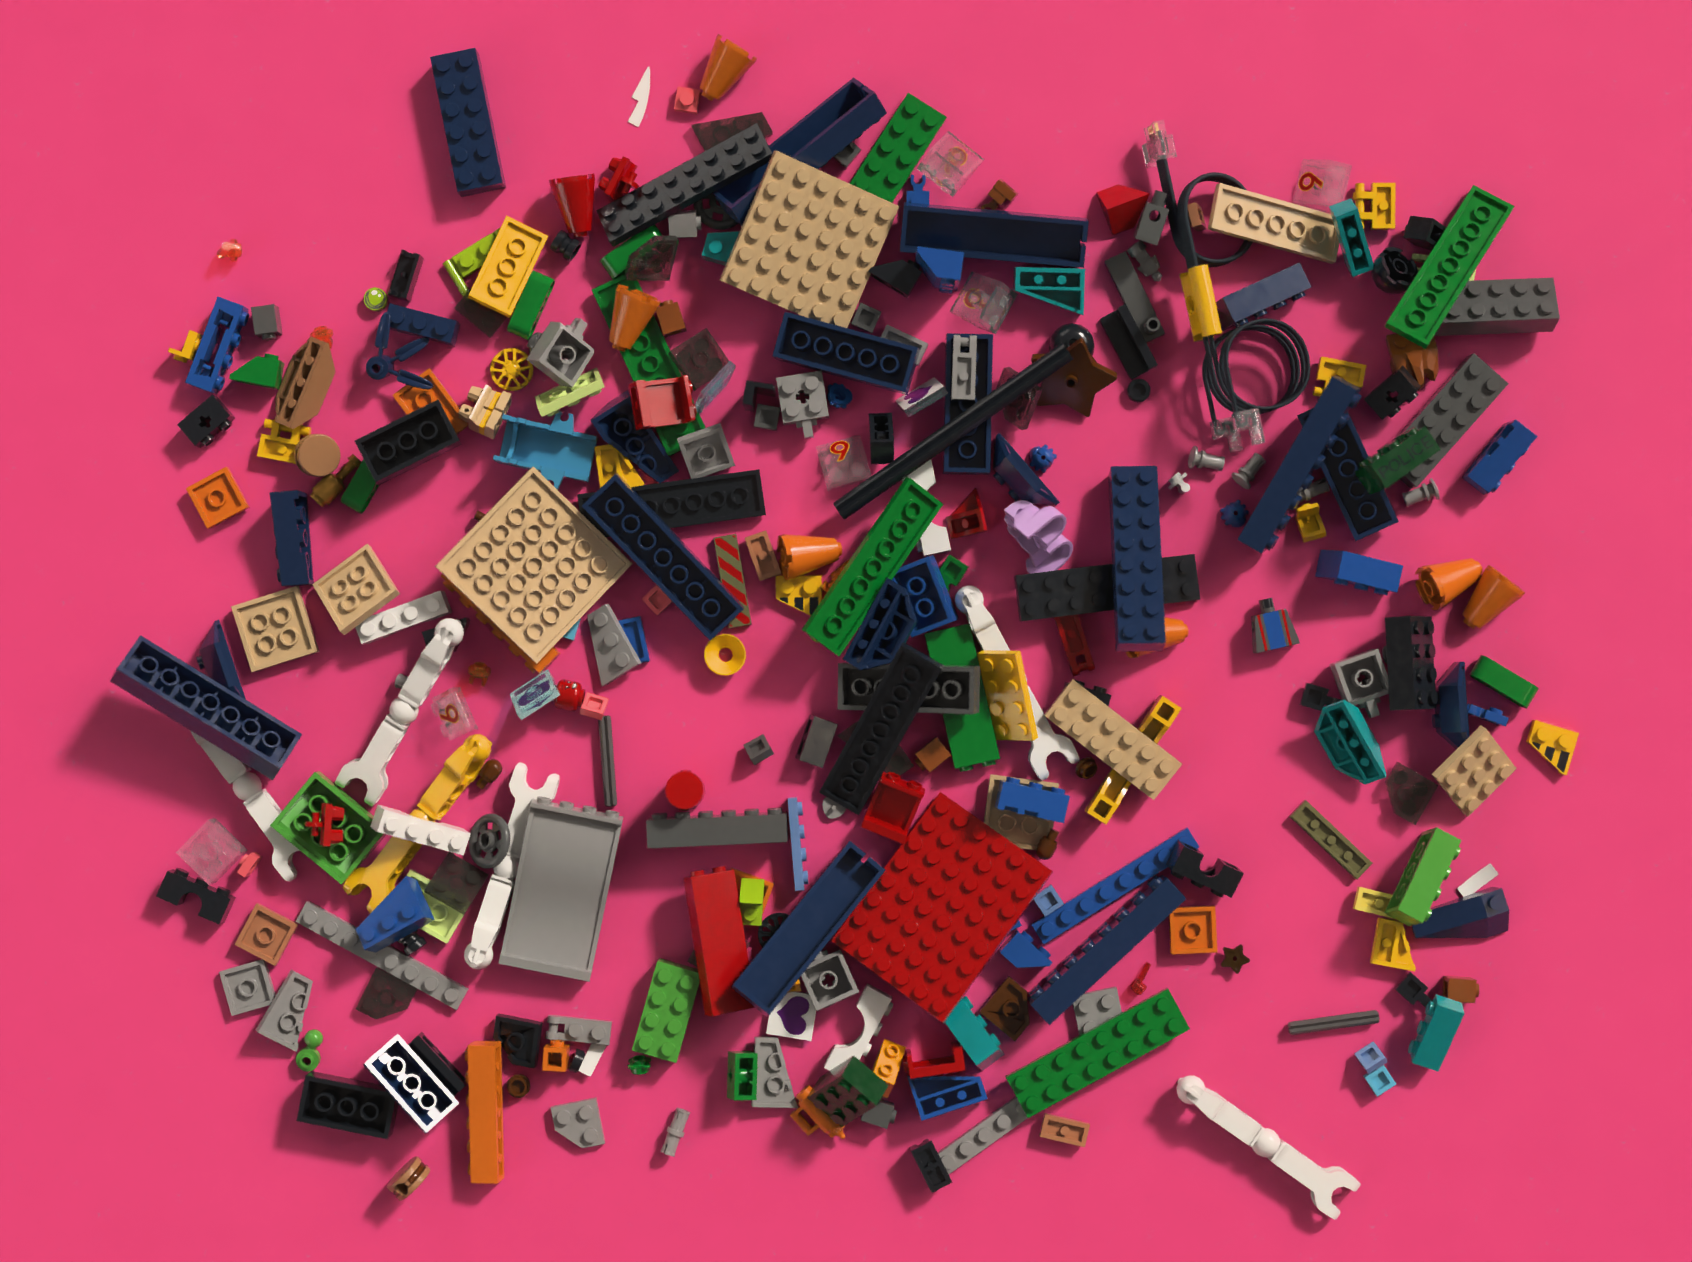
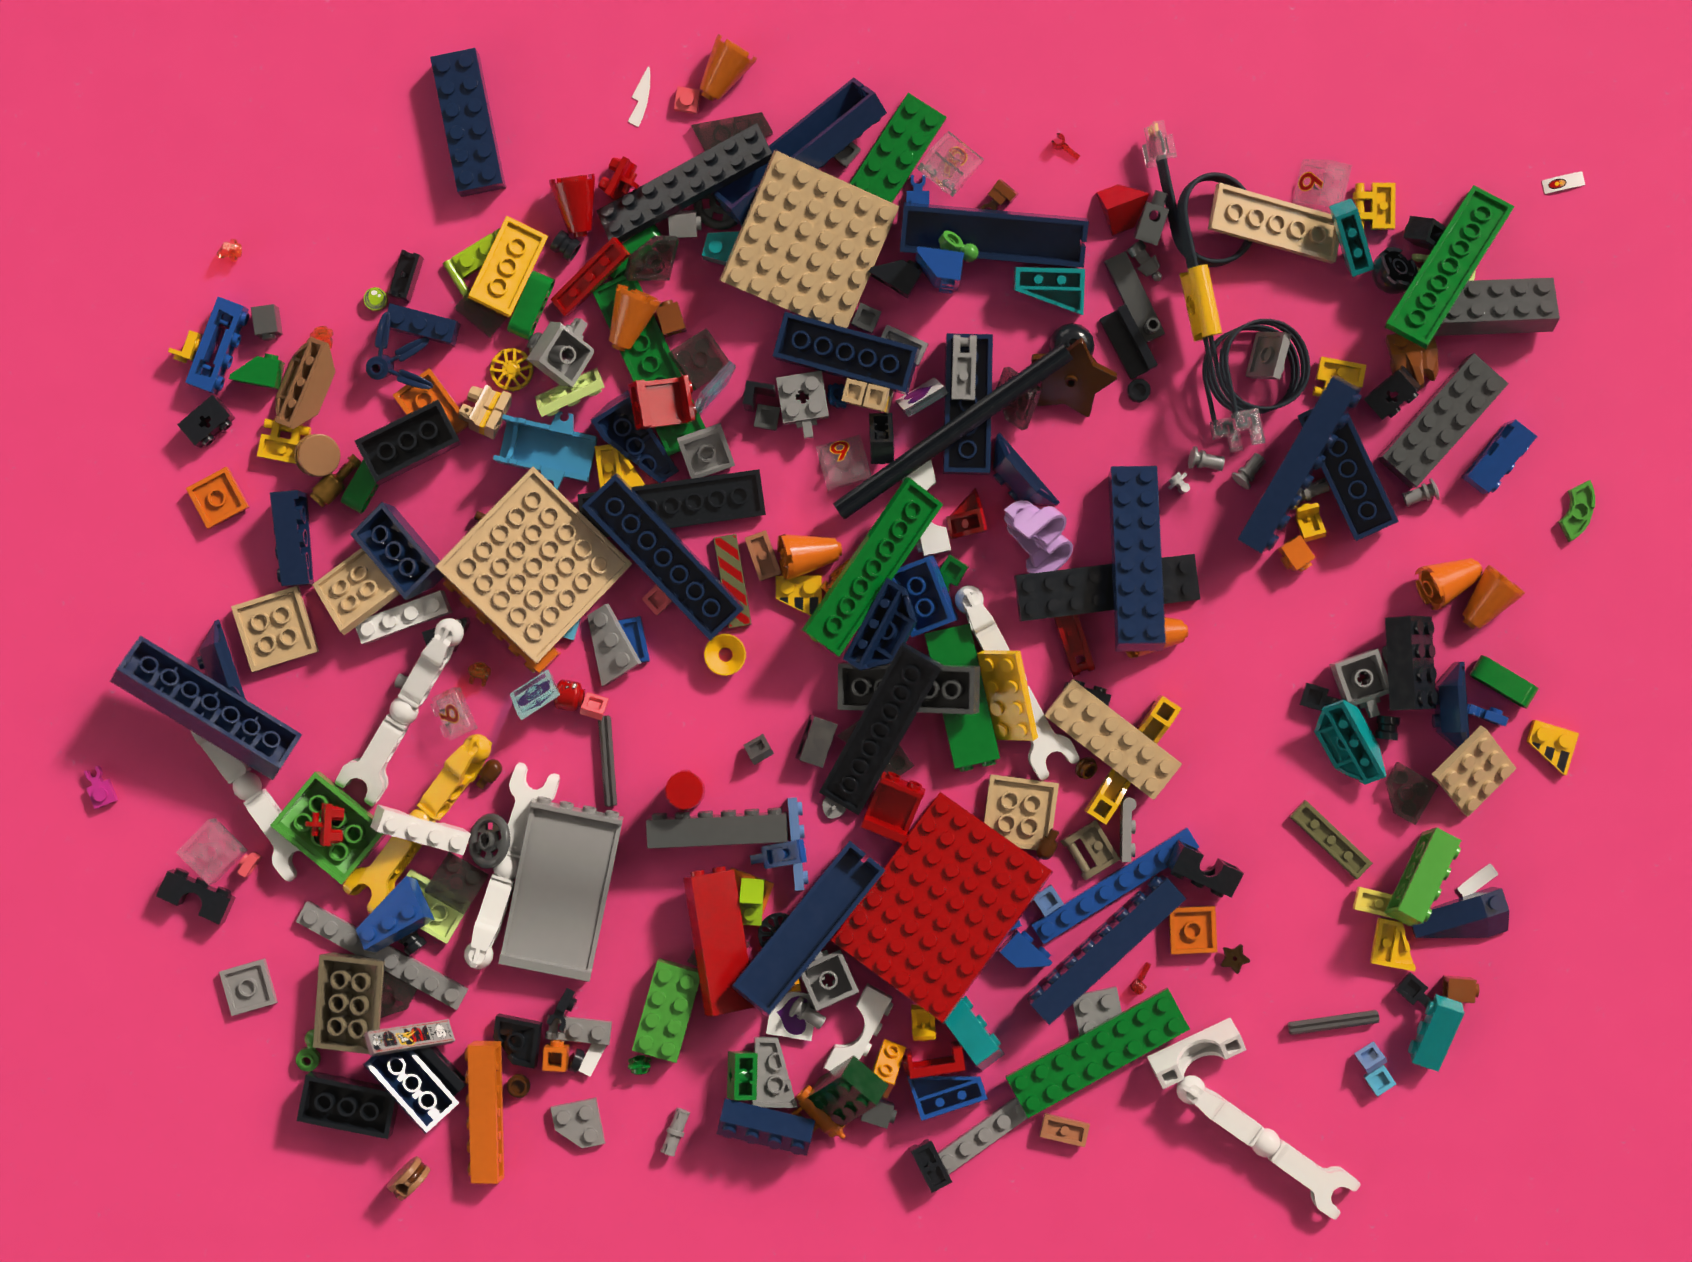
(101, 791): none -> dark pink plate
(266, 934): nougat plate -> none
(285, 1014): light grey wing -> none
(347, 1001): none -> dark tan slope
(398, 551): none -> dark blue slope
(409, 1037): none -> tile
(566, 1004): none -> black plate
(590, 276): none -> red plate
(765, 1127): none -> dark blue slope
(781, 854): none -> blue hinge
(804, 1012): none -> light grey pin
(867, 395): none -> tan hips
(922, 1024): none -> yellow bracket
(931, 755): dark orange brick -> none
(953, 242): none -> bright green plate
(984, 302): clear slope -> none
(1008, 1008): reddish brown plate -> none
(1032, 800): blue wedge -> none
(1036, 461): blue animal -> none
(1064, 146): none -> clear red hand
(1097, 846): none -> dark tan plate
(1127, 828): none -> light grey plate
(1196, 217): nougat plate -> none
(1218, 1040): none -> white arch
(1231, 519): blue animal -> none
(1261, 296): dark blue wedge -> none
(1268, 355): none -> light grey plate
(1272, 628): torso -> none
(1296, 554): none -> orange brick
(1359, 571): blue wedge -> none
(1387, 727): none -> black wheel
(1396, 459): dark green brick -> none
(1563, 182): none -> white sticker
(1580, 510): none -> bright green tile

